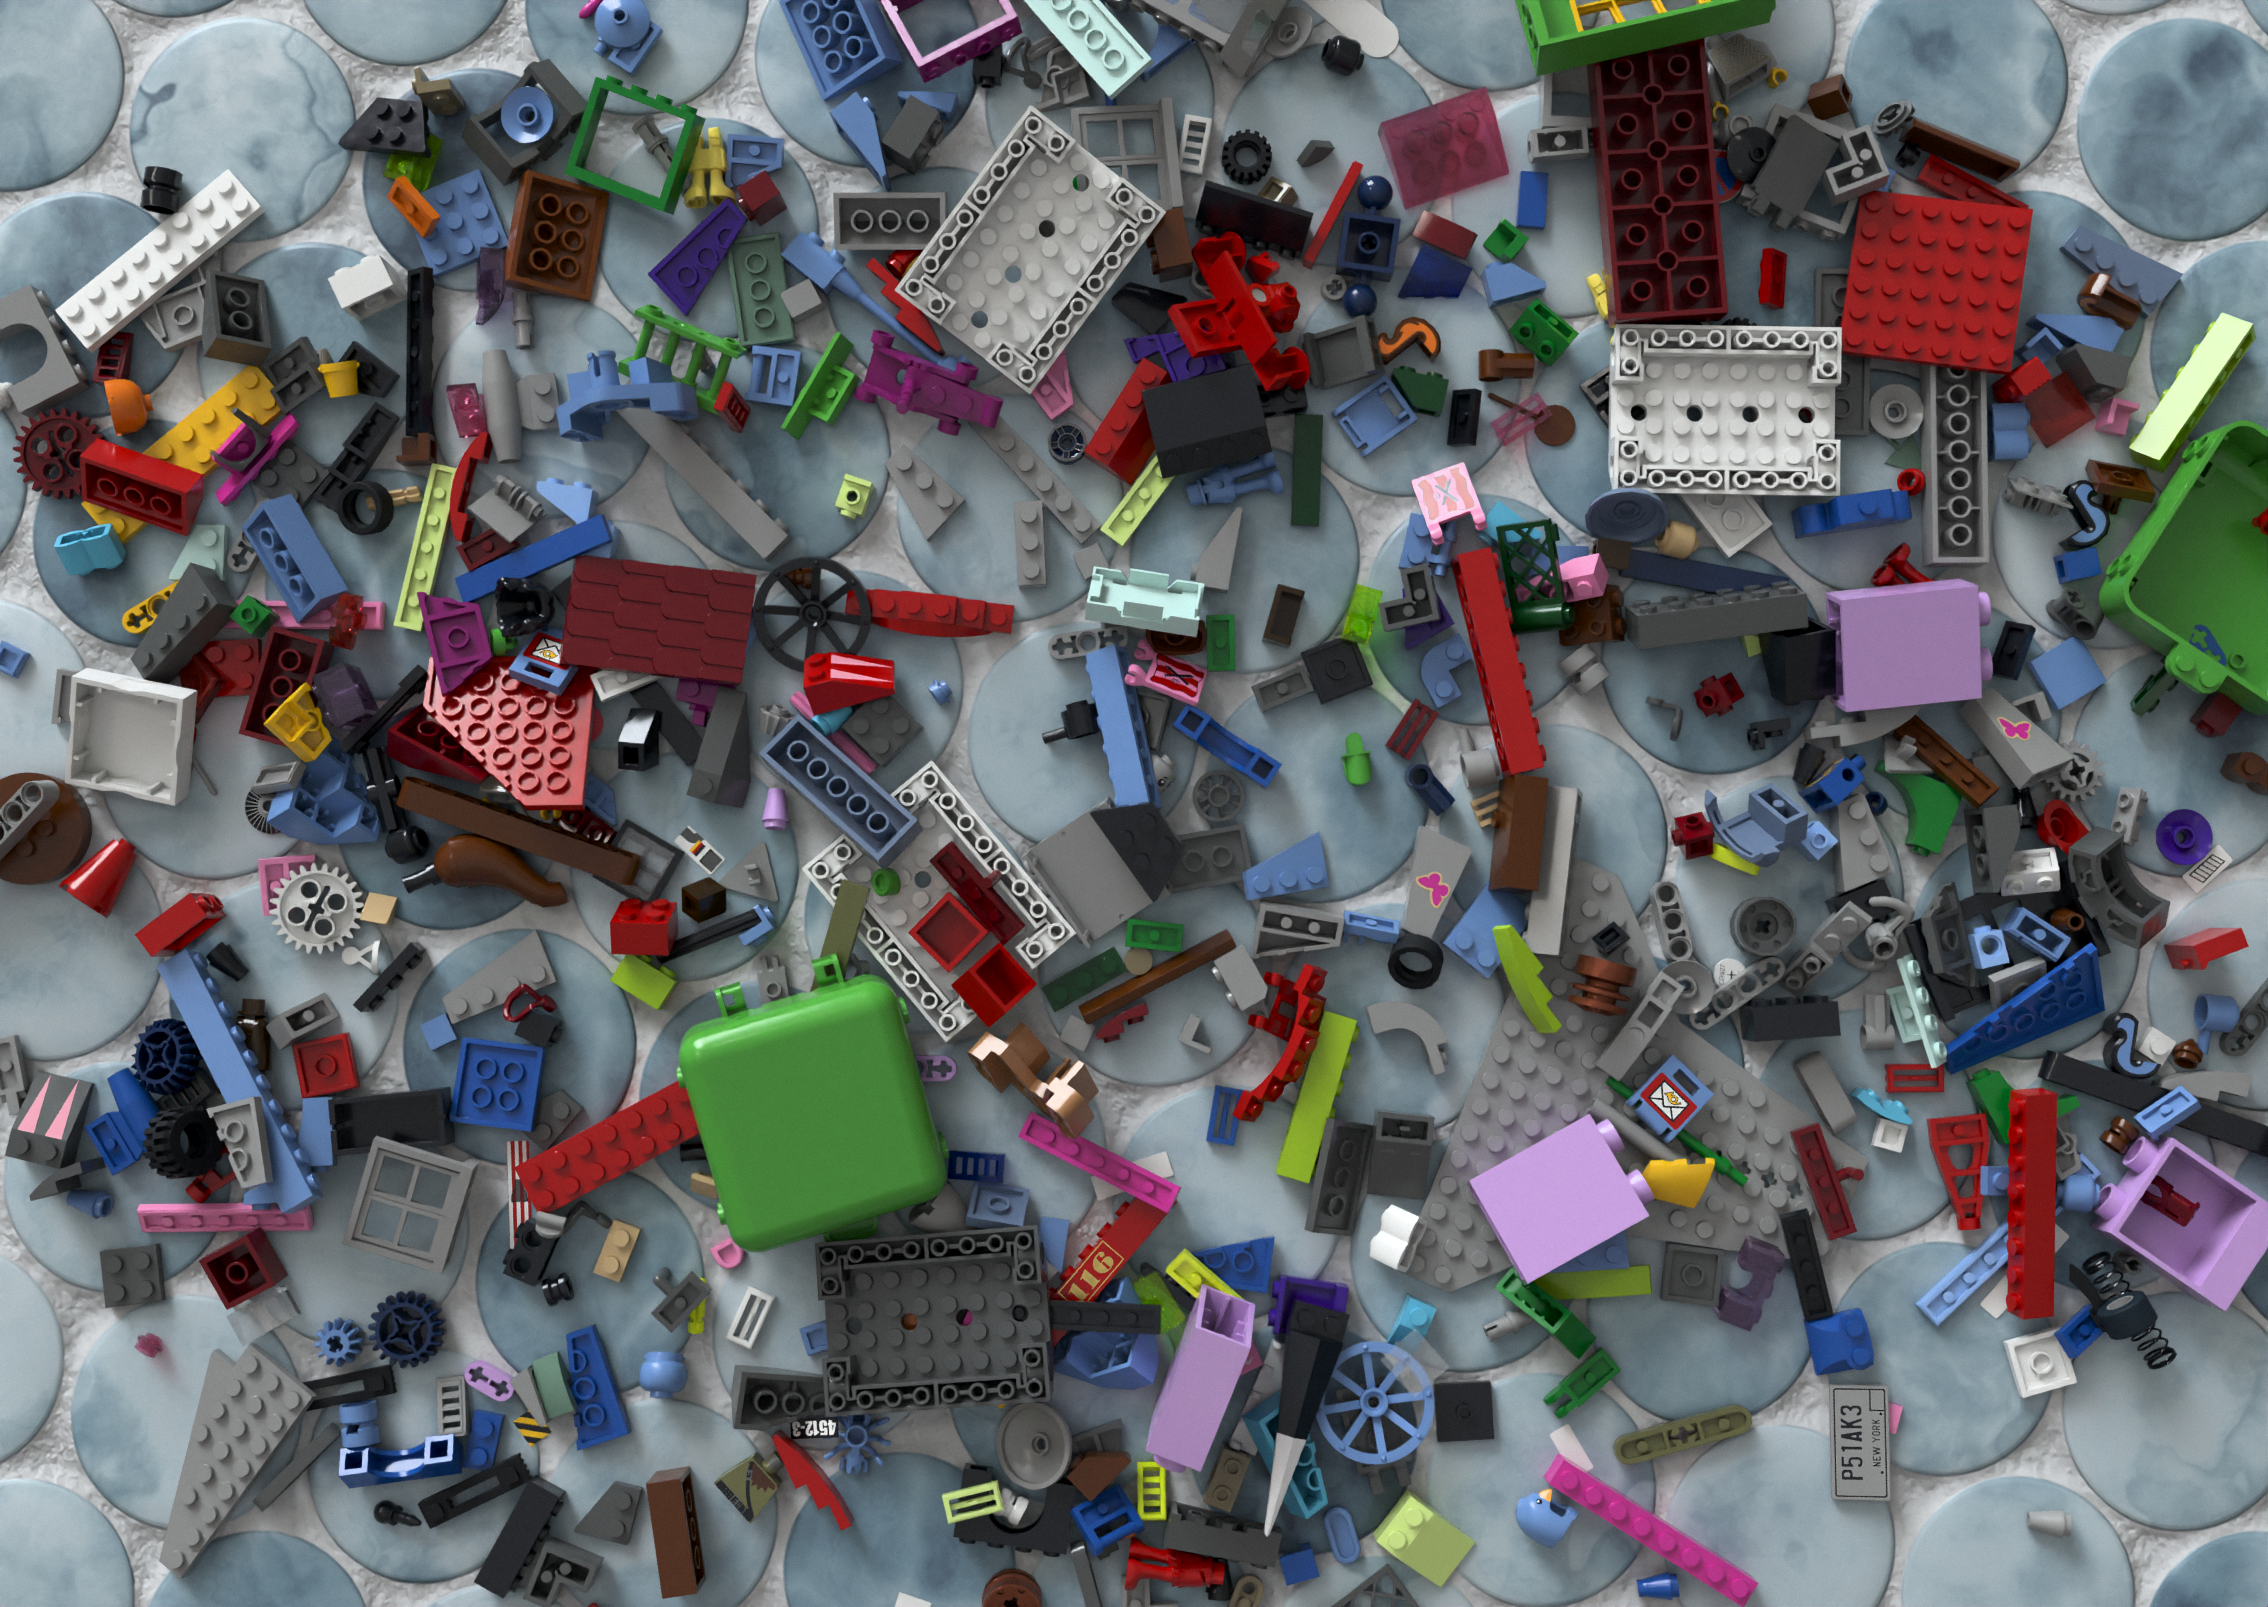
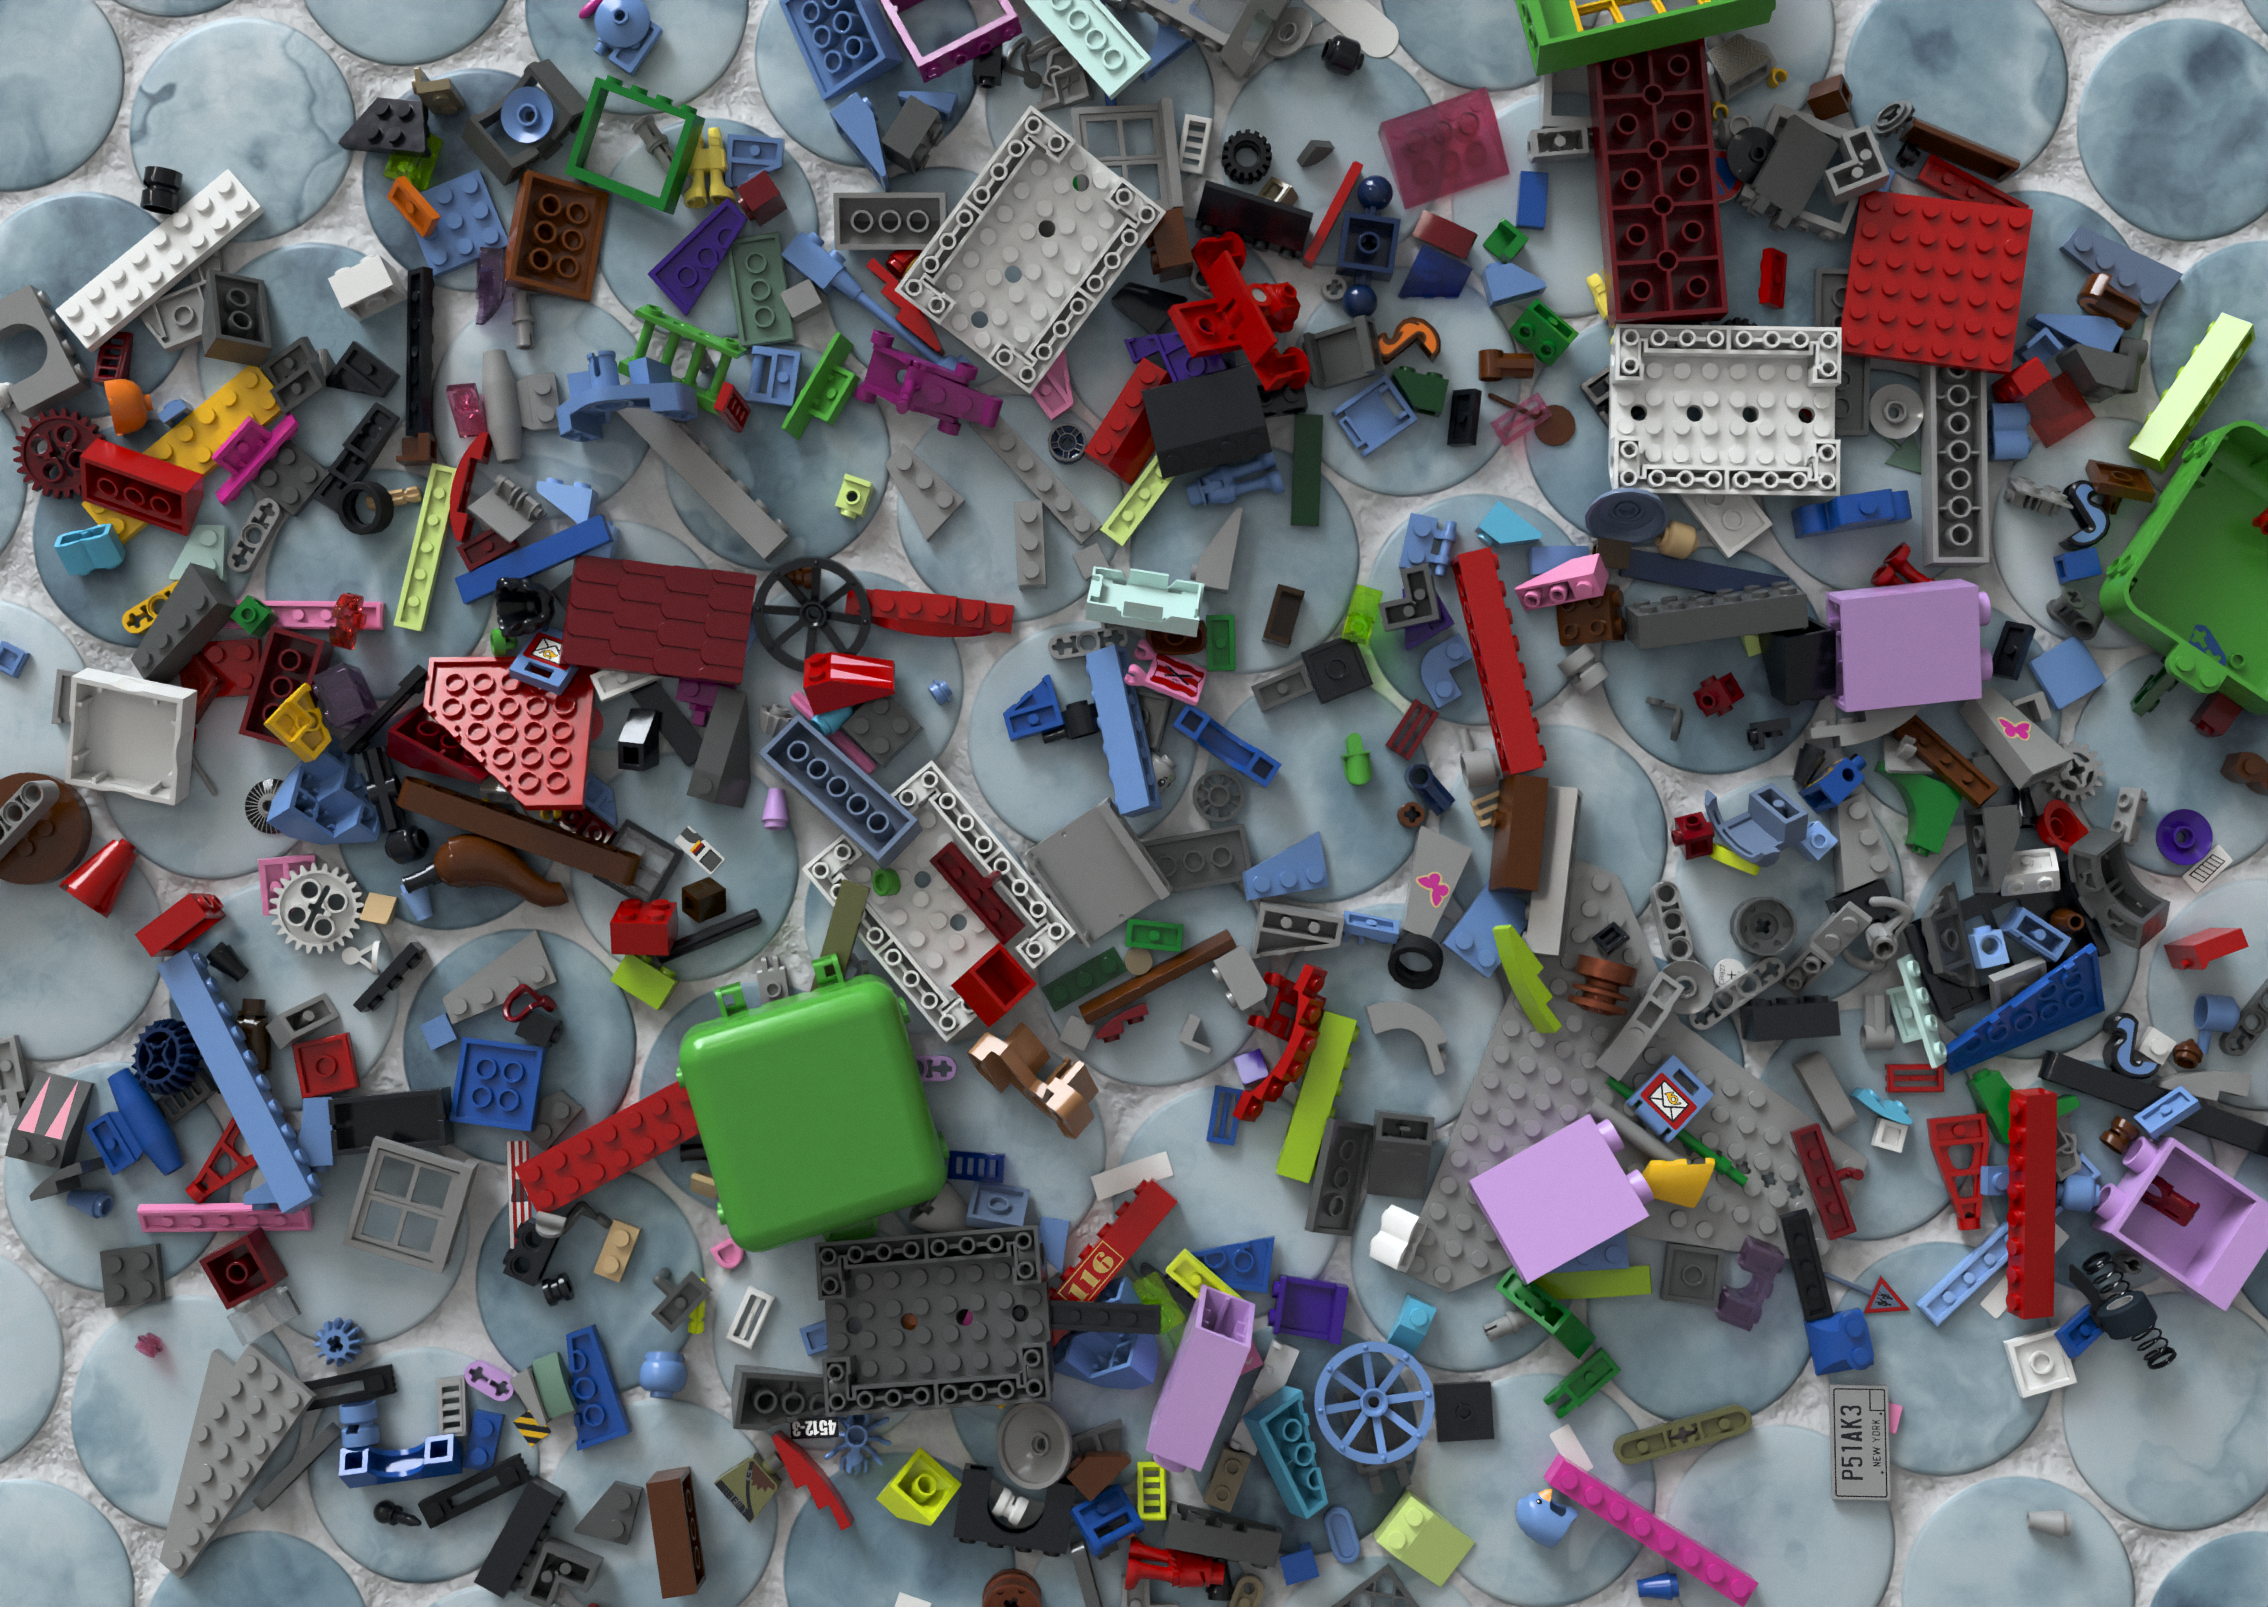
(164, 1142): black tyre -> none
(175, 412): none -> medium blue plate
(244, 1133): light grey wing -> none
(261, 436): dark grey helmet -> none
(278, 777): light grey tile -> none
(294, 557): medium blue slope -> none
(340, 378): yellow piece -> none
(400, 1321): dark blue gear -> none
(418, 902): none -> light blue cone
(455, 639): magenta wing -> none
(753, 875): light grey piece -> none
(758, 934): medium blue bracket -> none
(919, 1489): none -> neon yellow slope
(949, 932): red piece -> none
(999, 1506): yellowish green tile -> none
(1034, 713): none -> blue wing
(1100, 1163): dark pink plate -> none
(1143, 842): black wing -> none
(1251, 1066): none -> slope
(1261, 268): red slope -> none
(1310, 1356): black plate -> none
(1414, 1362): clear piece -> none
(1416, 808): none -> reddish brown bush
(1446, 497): flag -> none
(1542, 613): dark green piece -> none
(1879, 799): dark blue hinge -> none
(1881, 1298): none -> piece
(1905, 478): red plate -> none
(2114, 416): bright pink panel -> none
(2138, 351): none -> dark grey piece

